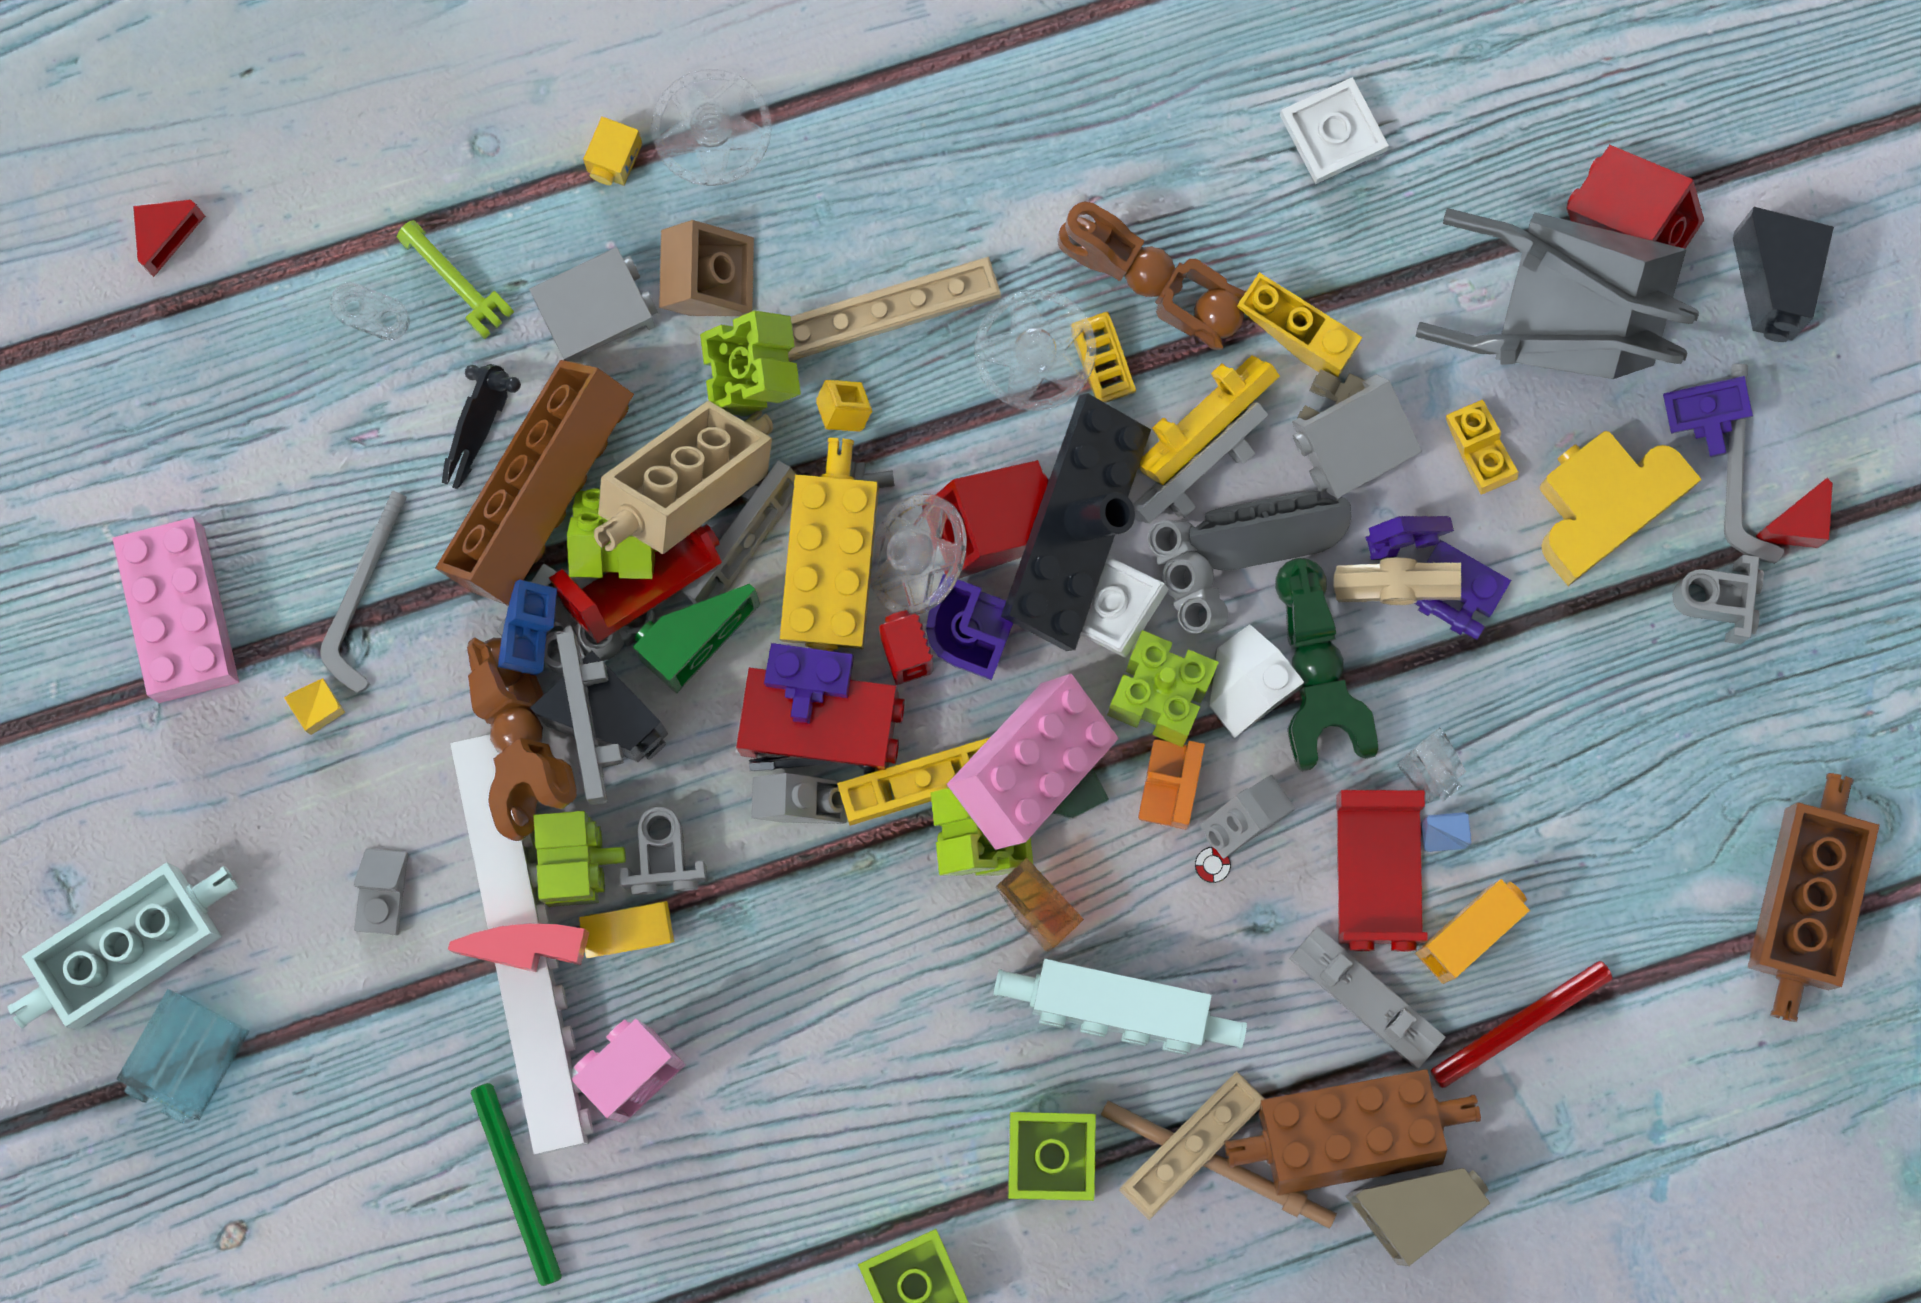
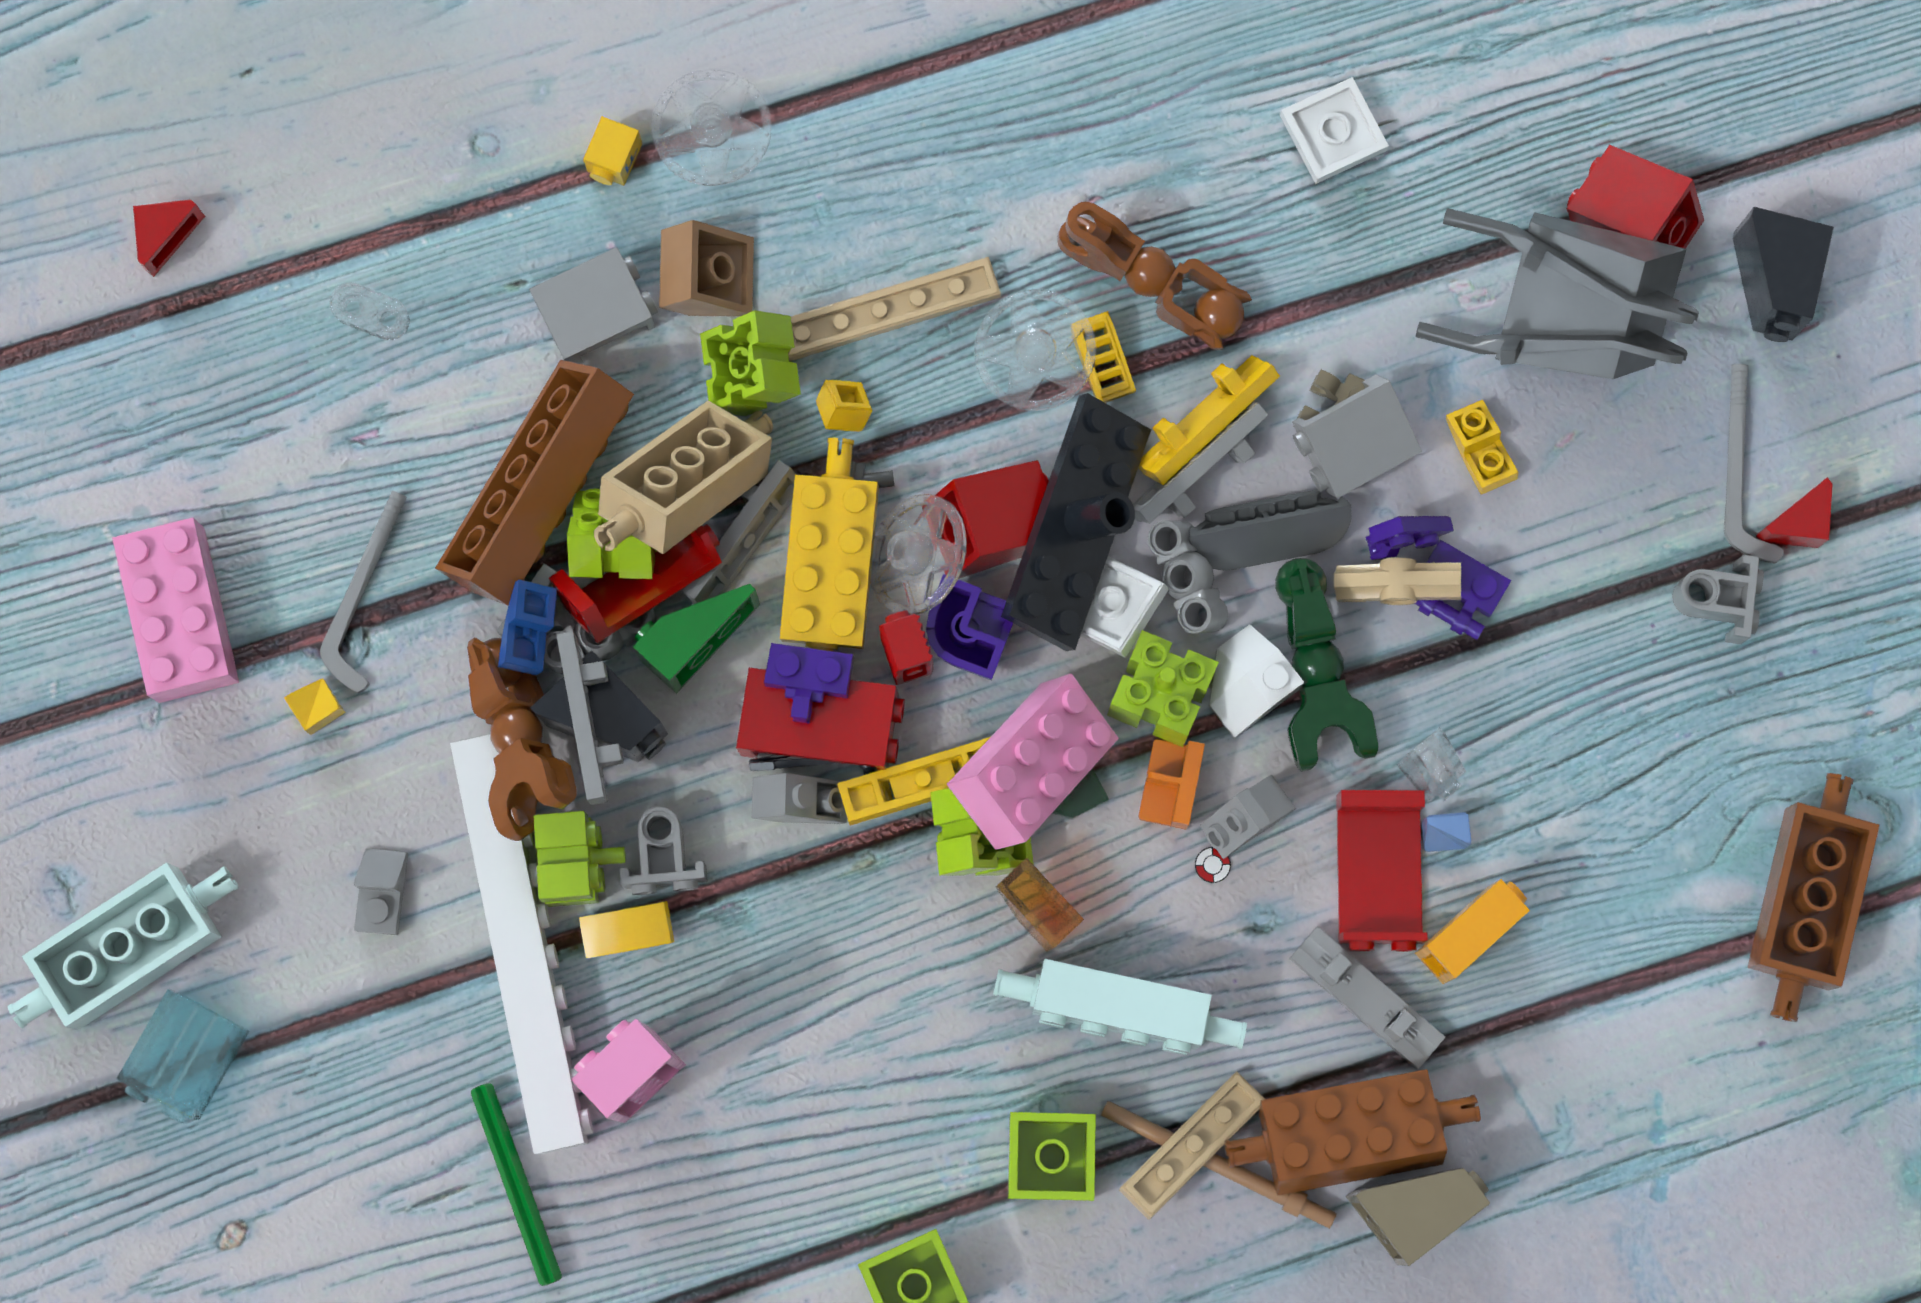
(413, 235): lime hinge -> none
(477, 418): black piece -> none
(524, 944): coral slope -> none
(1299, 326): yellow slope -> none
(1521, 1024): red axle -> none
(1607, 500): yellow brick -> none
(1709, 410): dark purple hinge -> none

